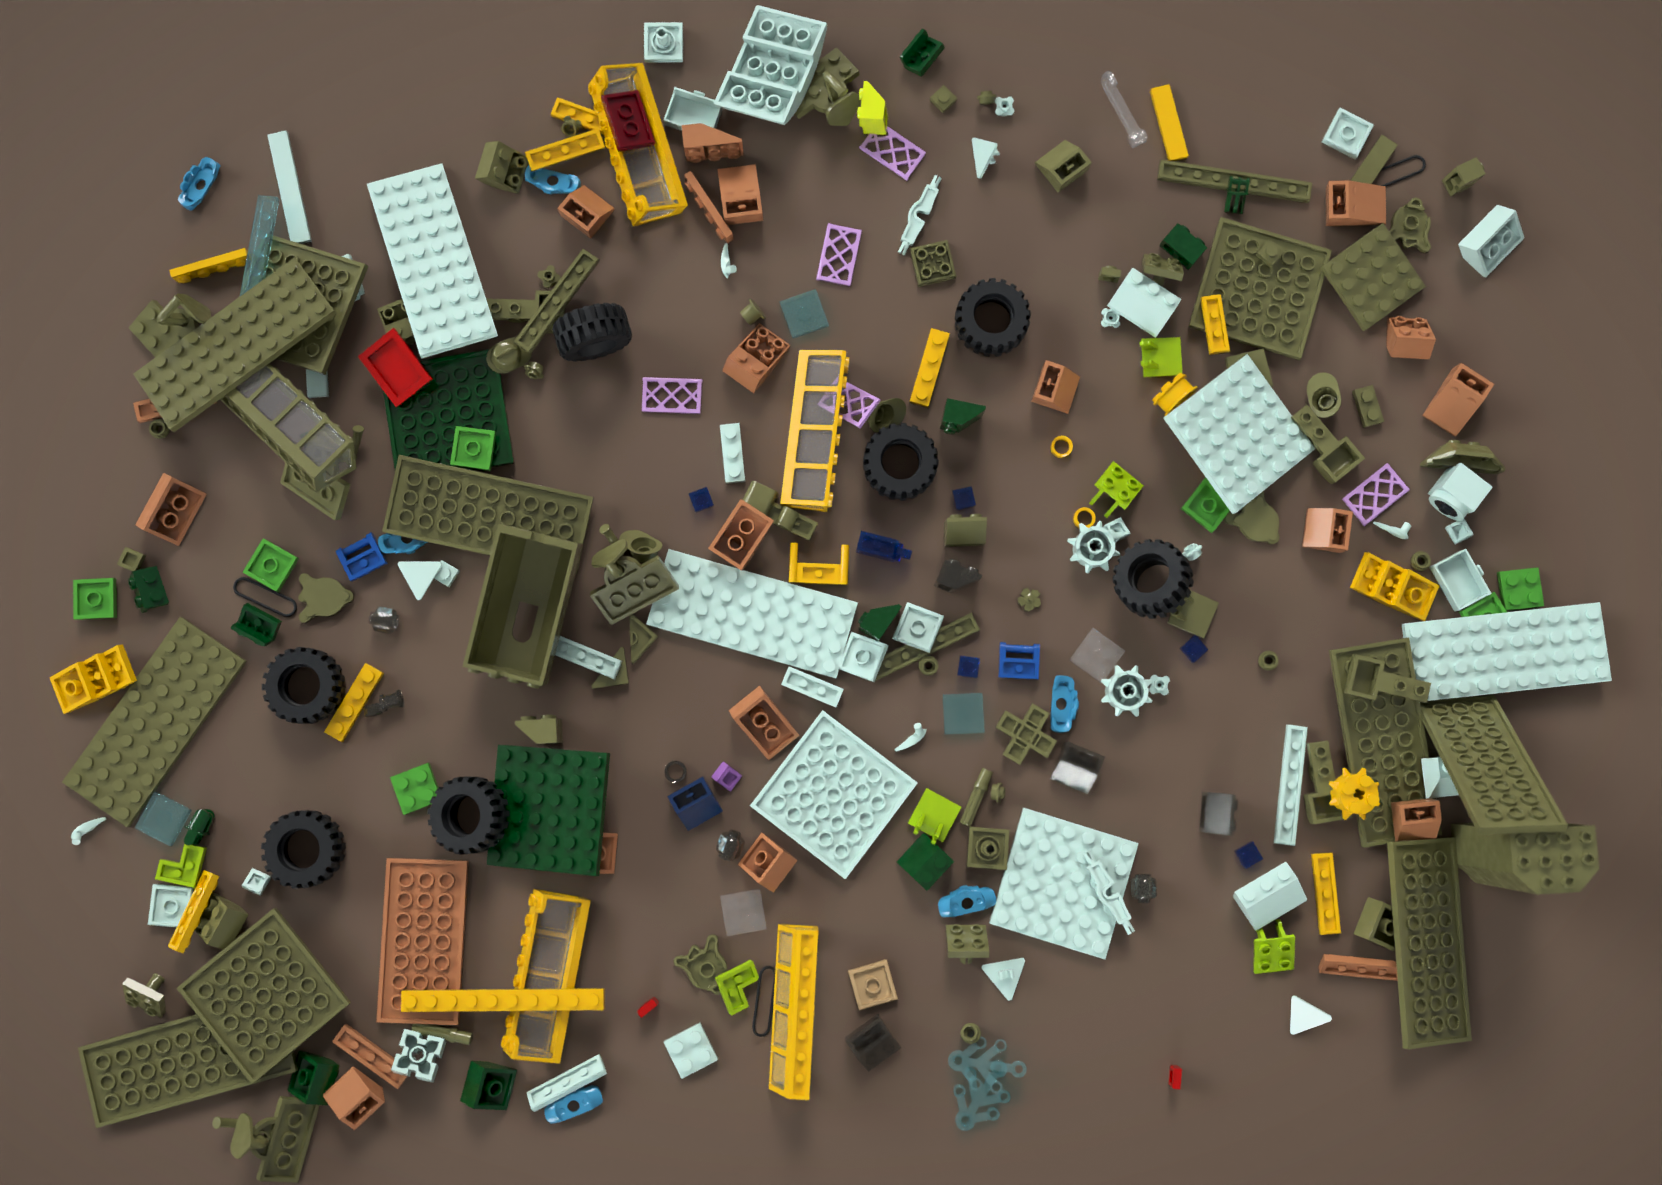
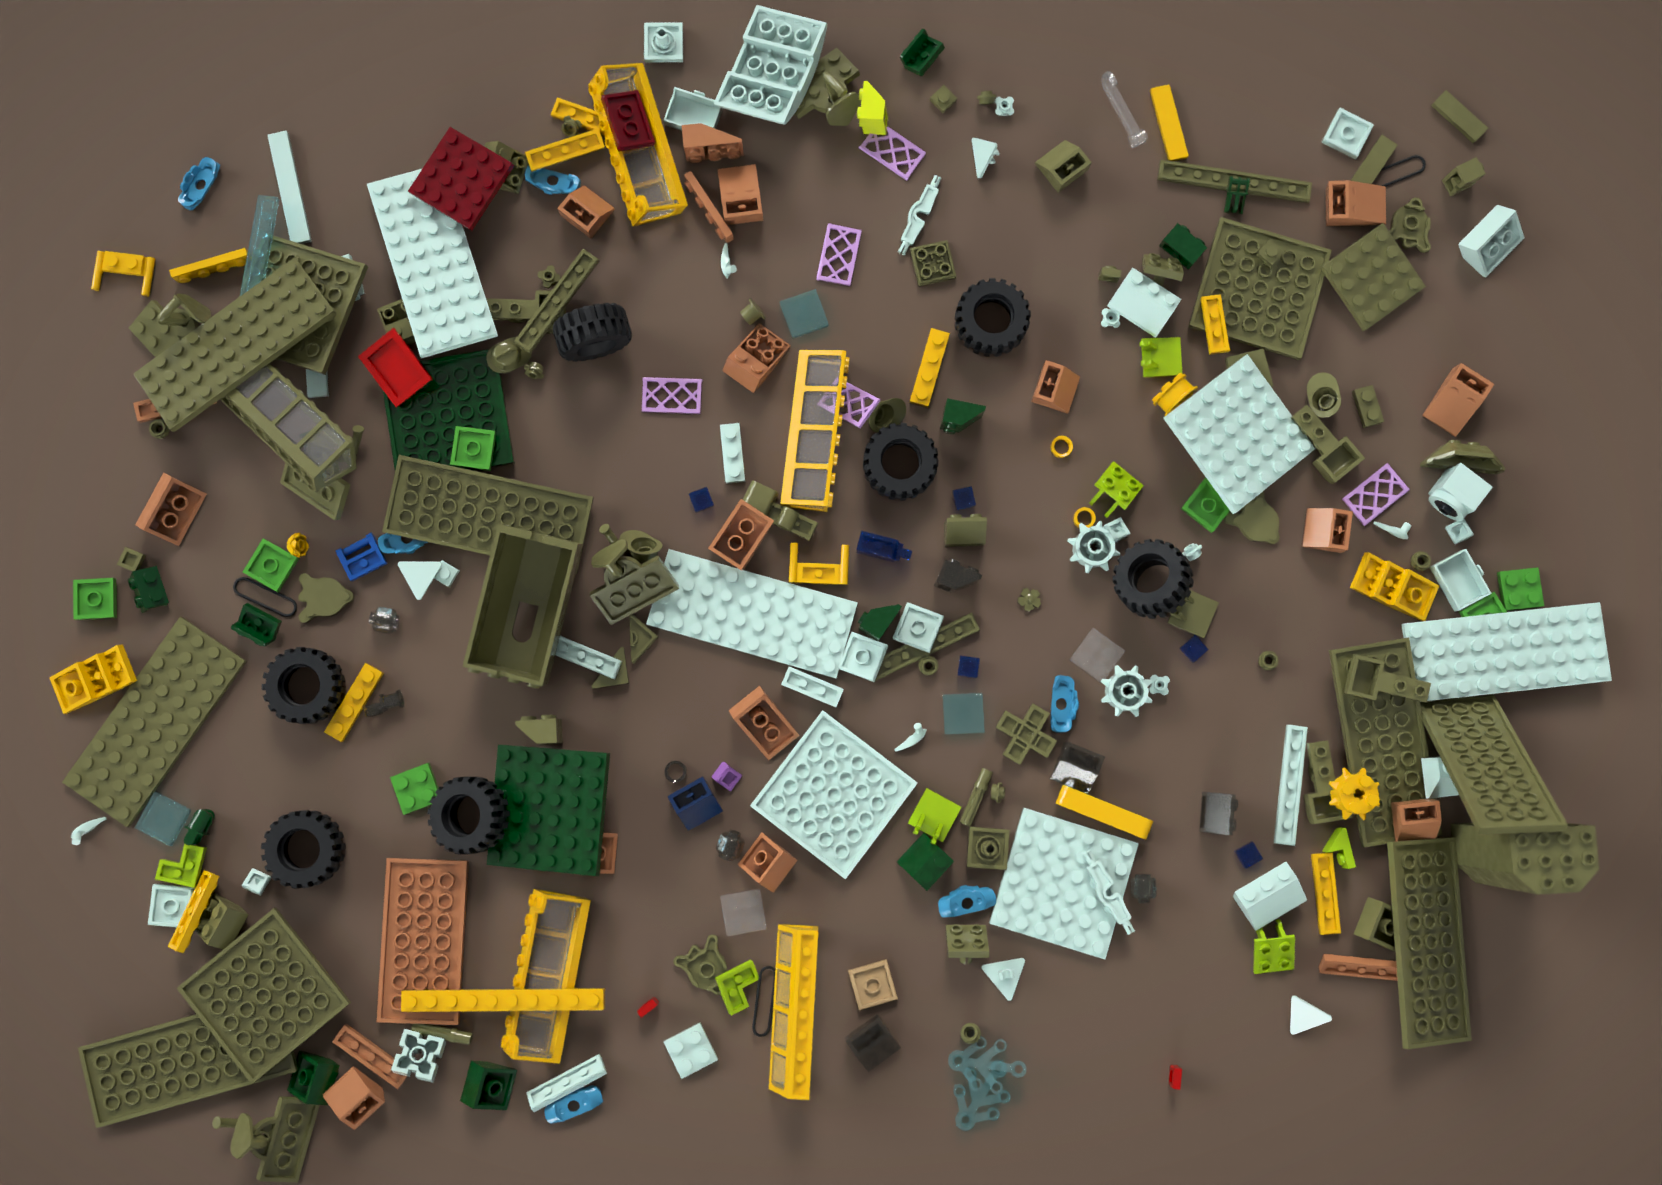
(124, 264): none -> yellow plate
(145, 996): olive plate -> none
(297, 545): none -> yellow plate
(461, 178): none -> dark red plate
(1018, 667): blue plate -> none
(1104, 812): none -> yellow beam
(1340, 842): none -> lime slope
(1409, 338): nougat slope -> none
(1459, 116): none -> olive tile

